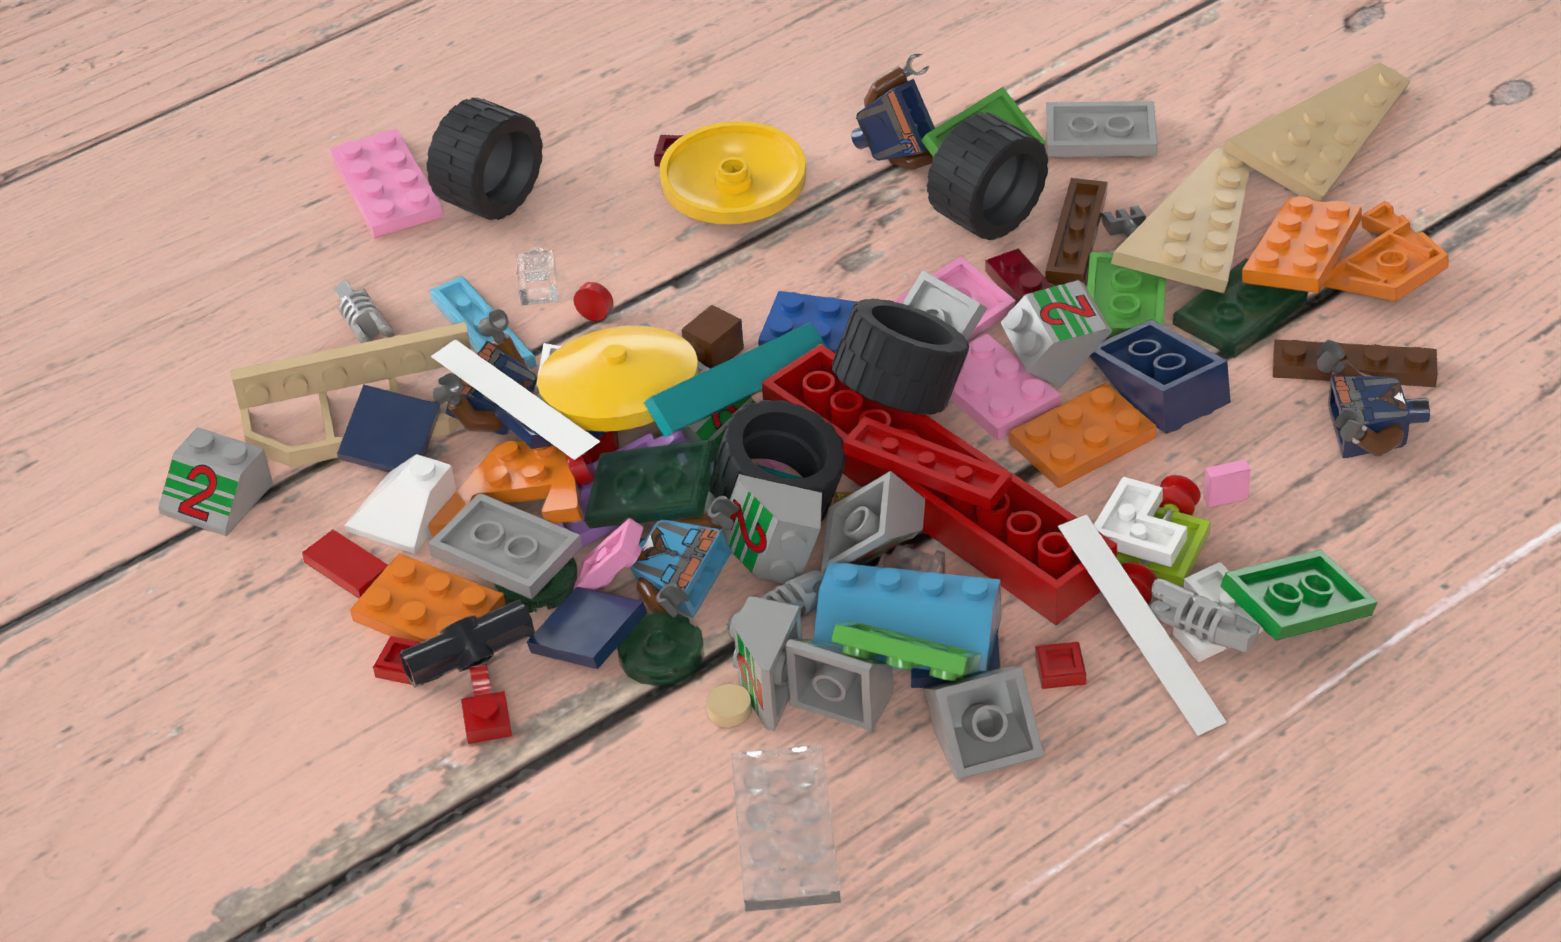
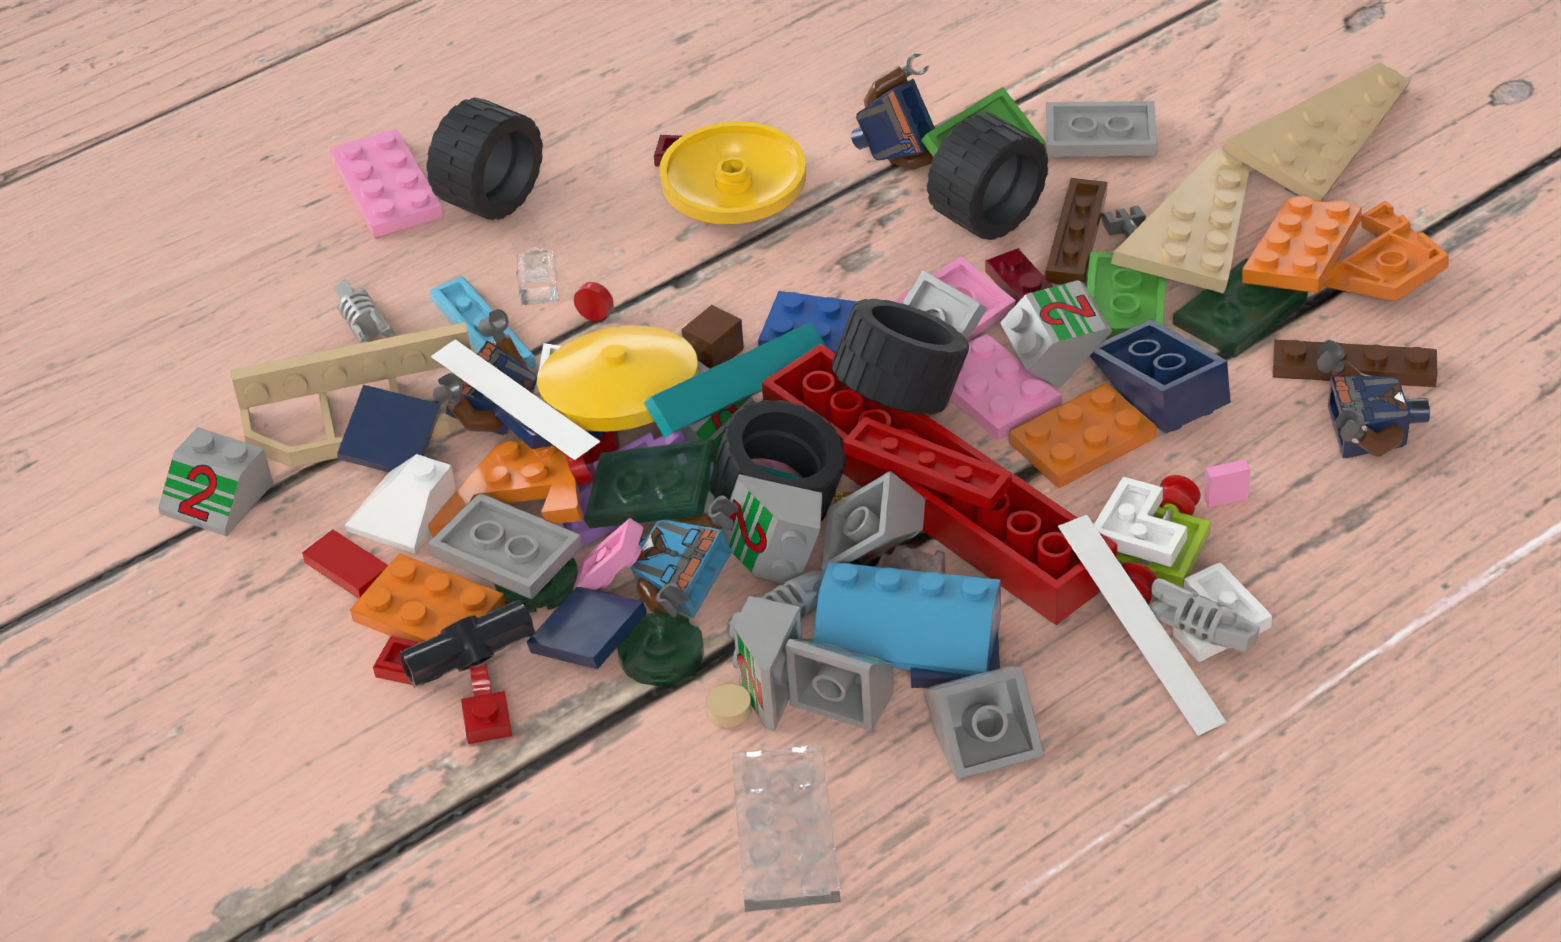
(905, 650): bright green plate -> none
(1060, 665): red tile -> none
(1298, 594): green plate -> none

